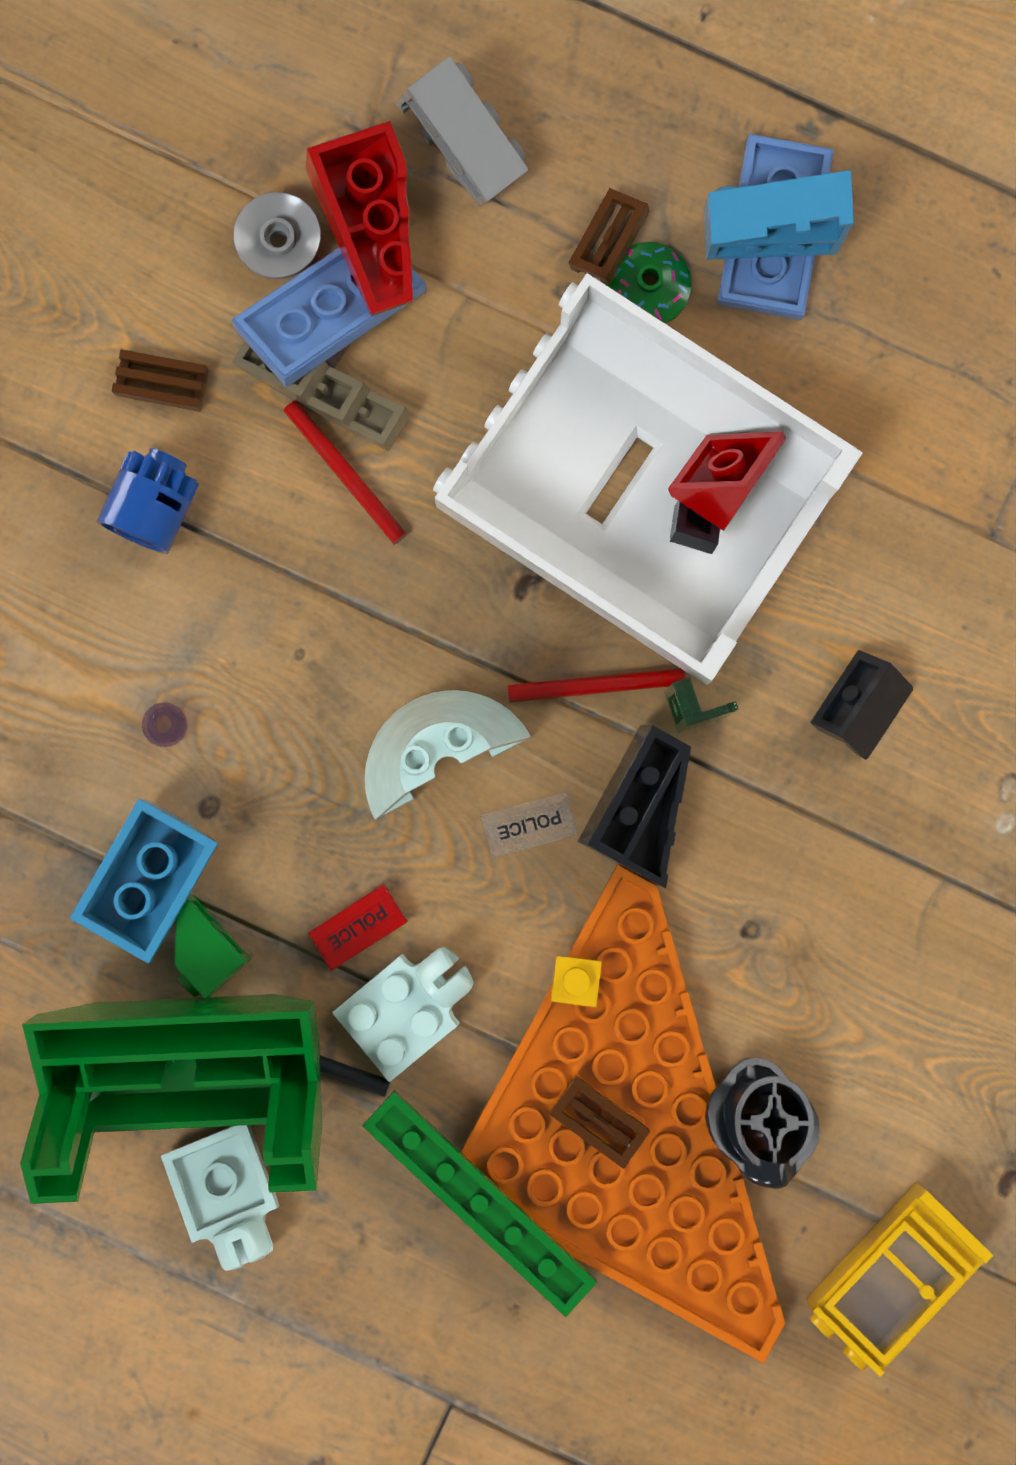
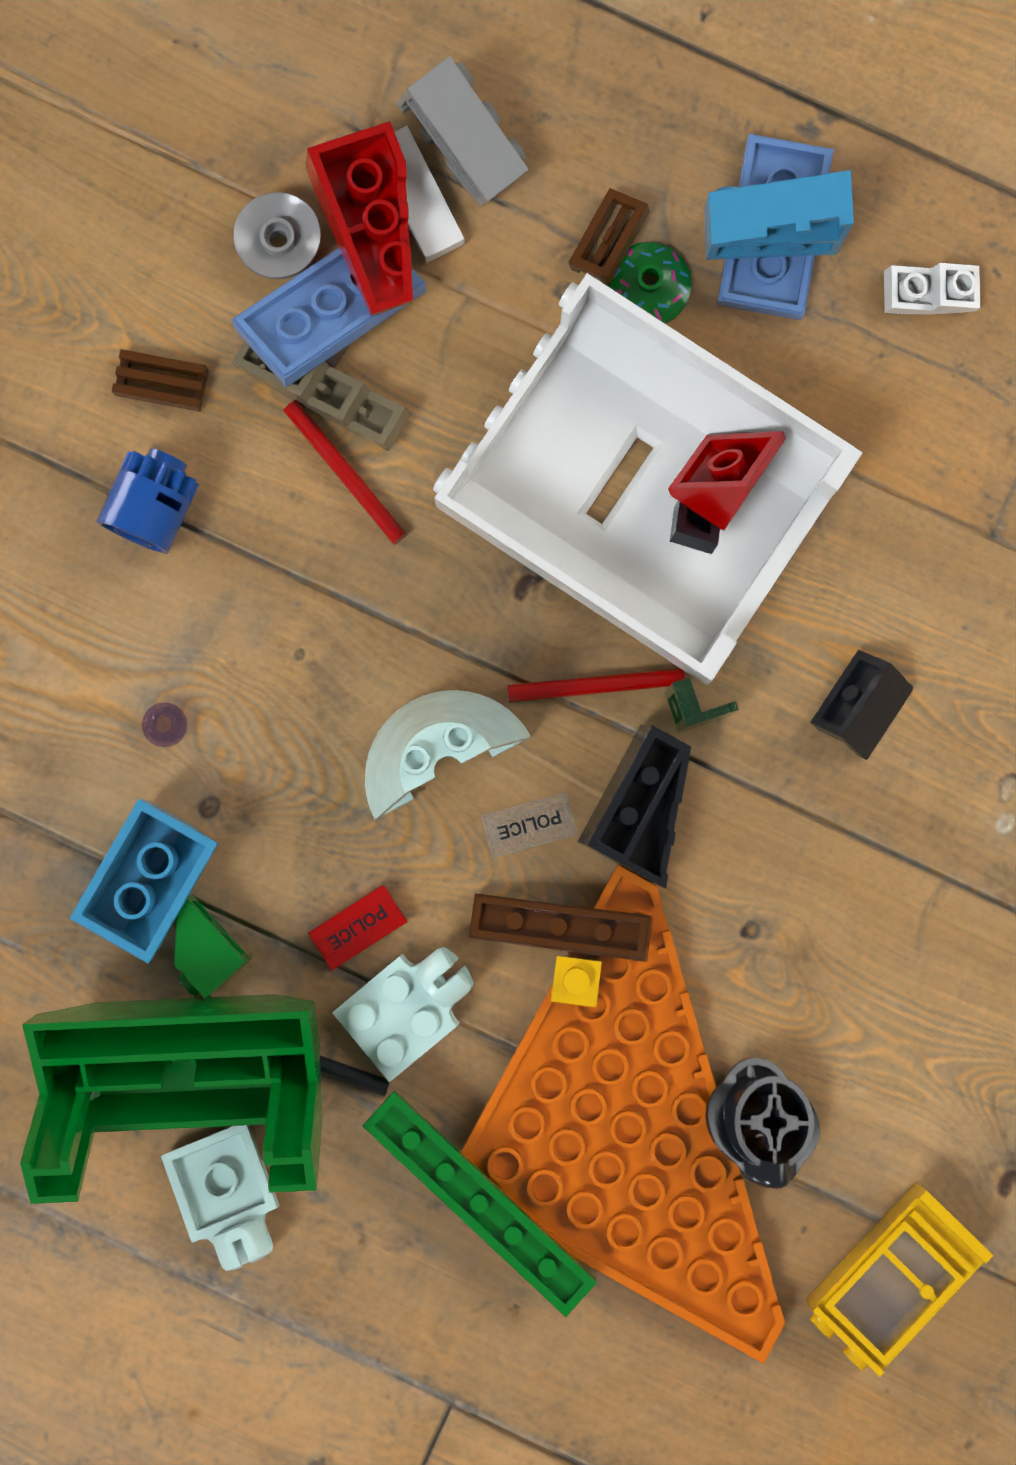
(429, 214): none -> white tile
(561, 927): none -> reddish brown tile
(568, 1098): reddish brown tile -> none
(932, 290): none -> white slope

